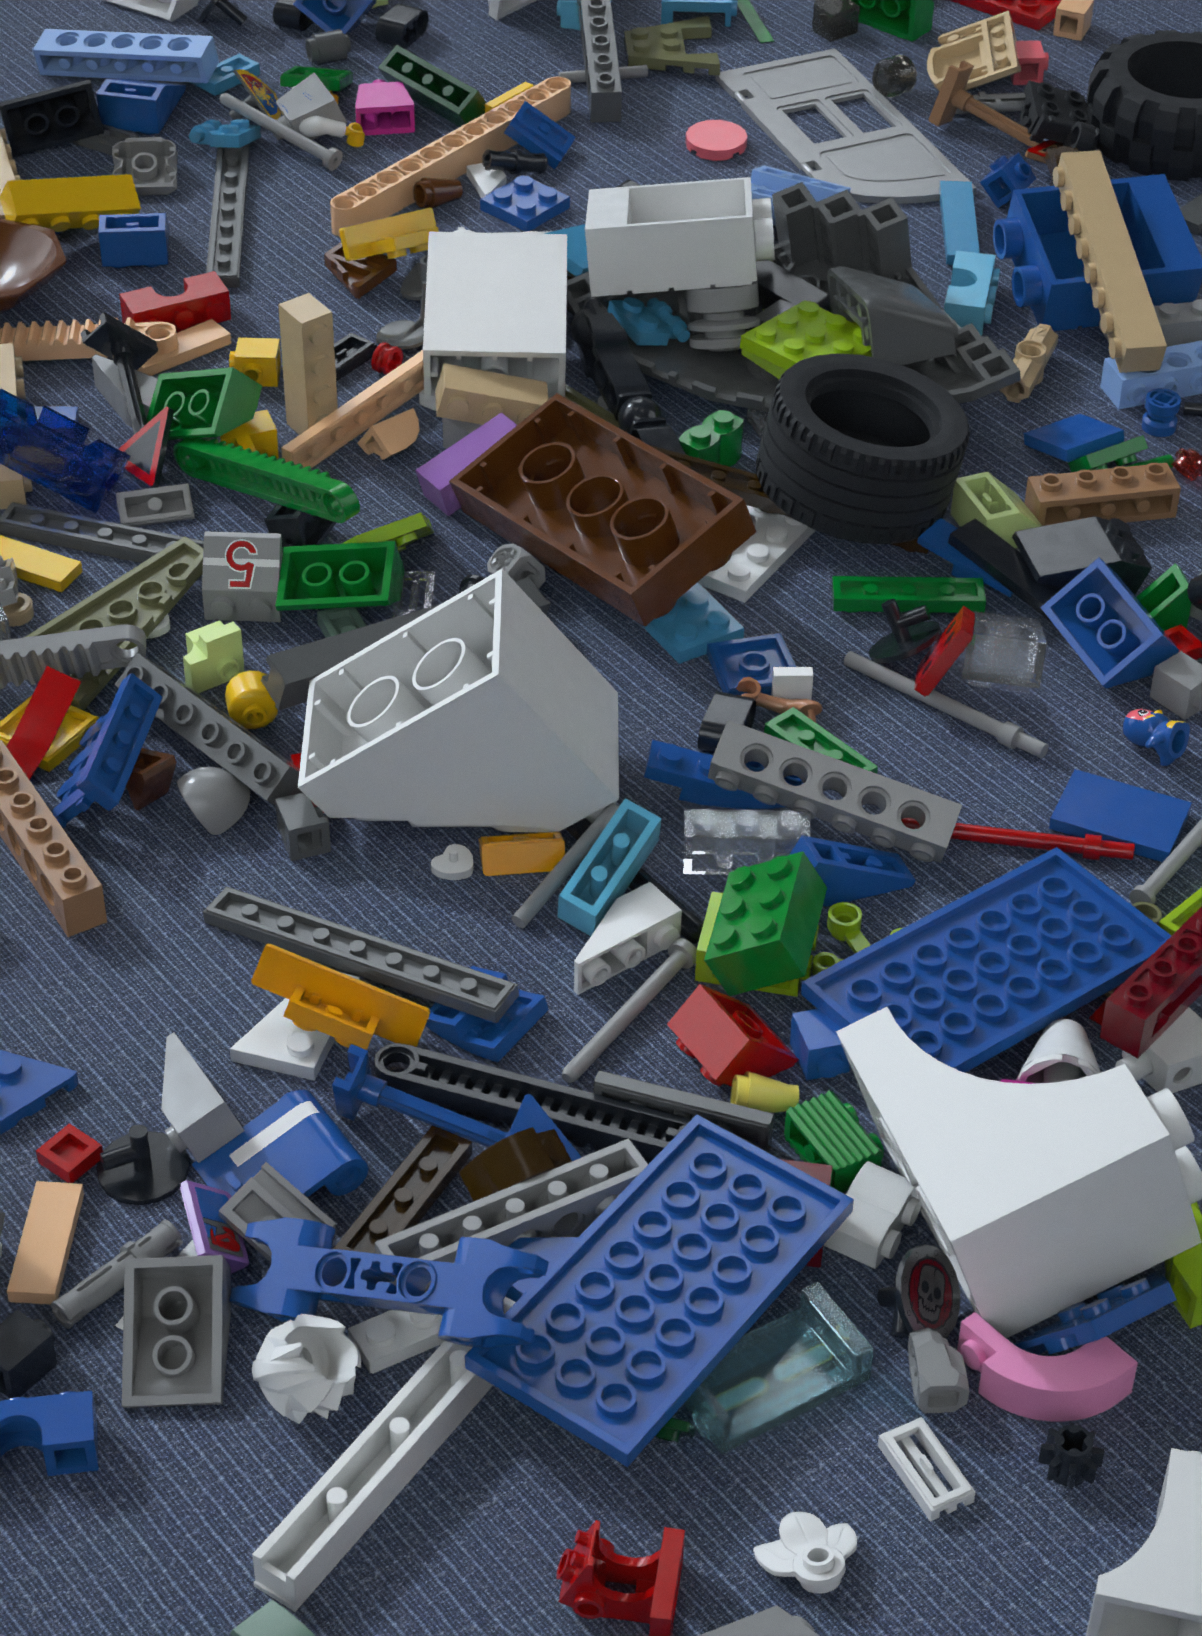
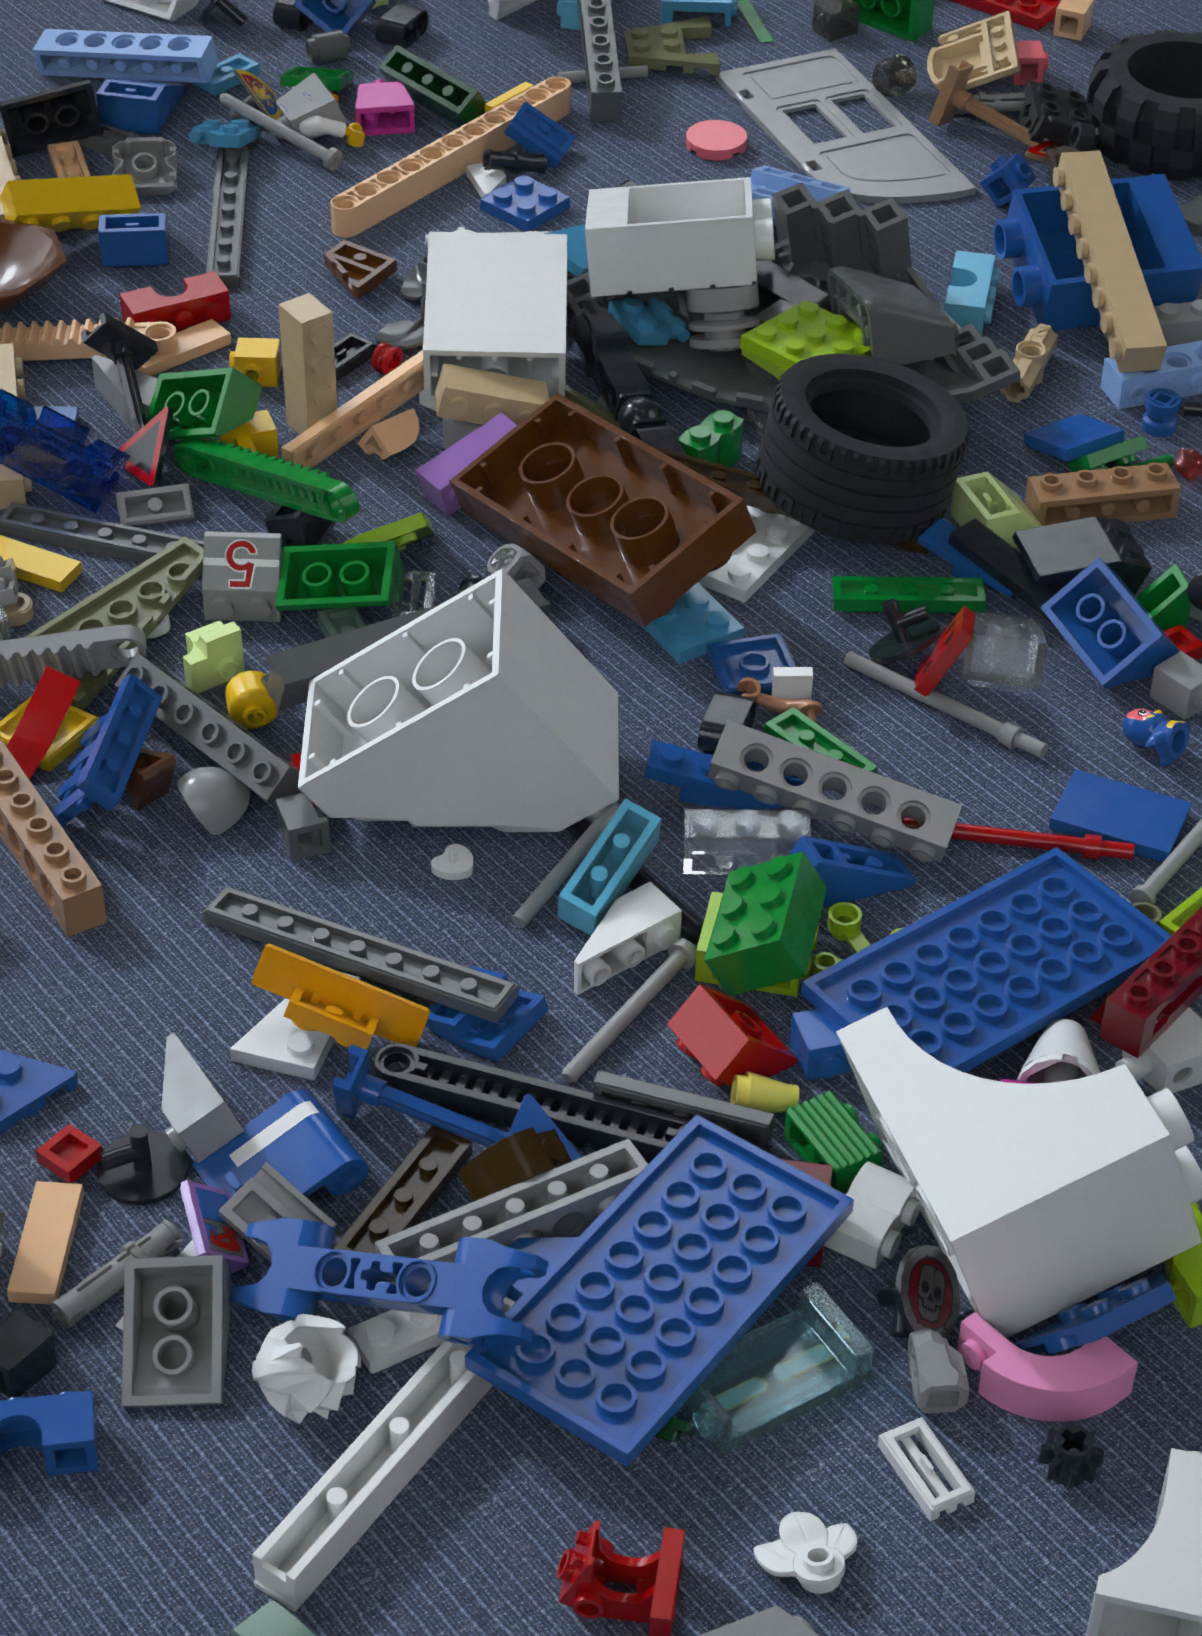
(68, 160): none -> light nougat tile
(389, 235): yellow bracket -> none
(436, 191): reddish brown cone -> none
(521, 853): light orange slope -> none
(958, 218): dark azure tile -> none

